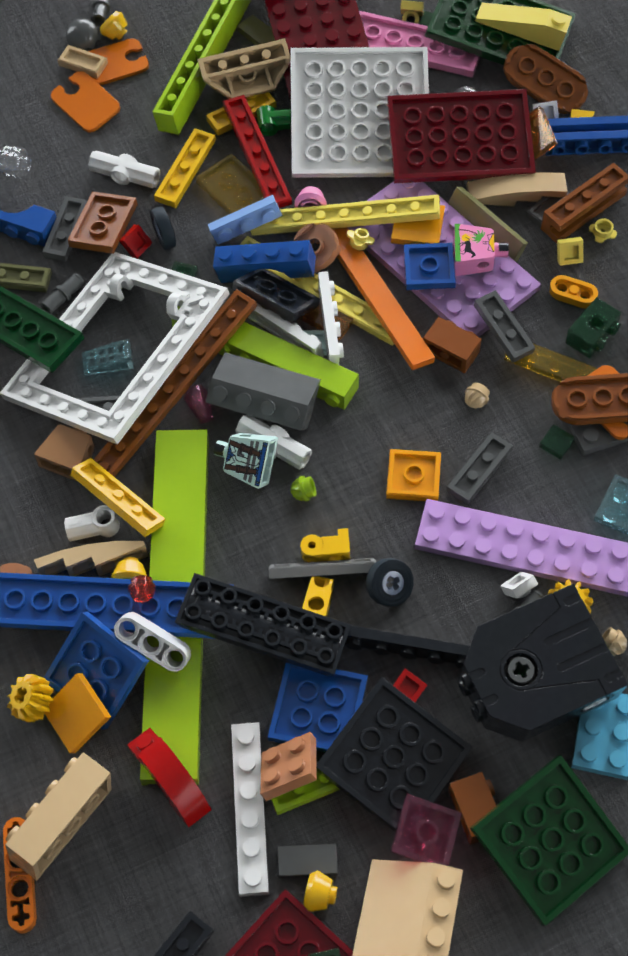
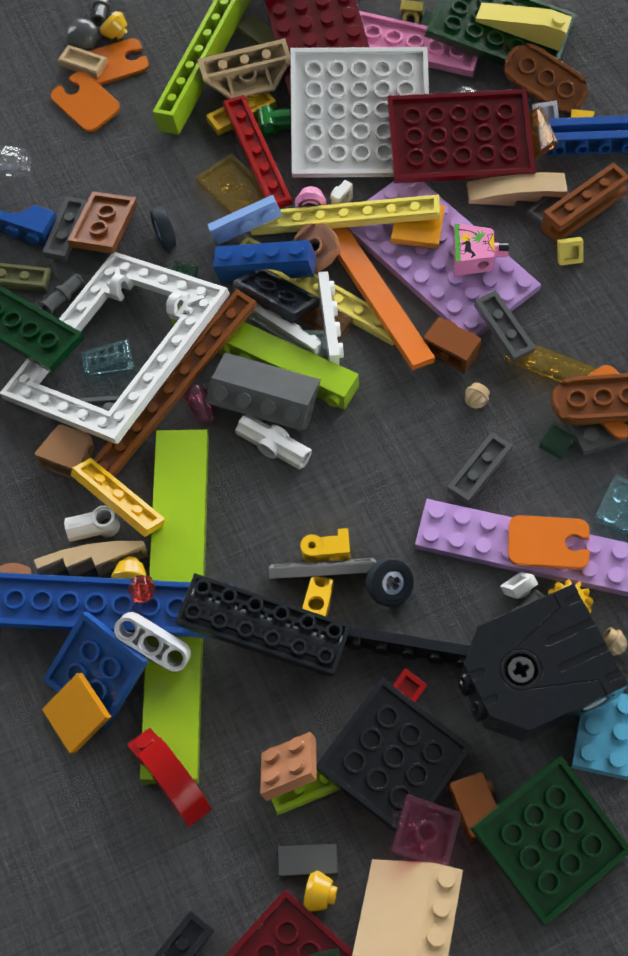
(12, 877): orange beam -> none
(30, 698): yellow gear -> none
(58, 815): tan brick -> none
(124, 169): white piece -> none
(135, 241): red plate -> none
(185, 168): yellow plate -> none
(248, 457): torso -> none
(249, 810): white plate -> none
(303, 488): lime plate -> none
(315, 704): blue plate -> none
(343, 193): none -> white plate
(360, 238): light yellow plate -> none
(413, 475): light orange tile -> none
(429, 266): blue plate -> none
(481, 216): olive tile -> none
(541, 542): none -> orange piece
(573, 291): light orange plate -> none
(598, 316): clear green brick -> none
(603, 225): light yellow plate -> none

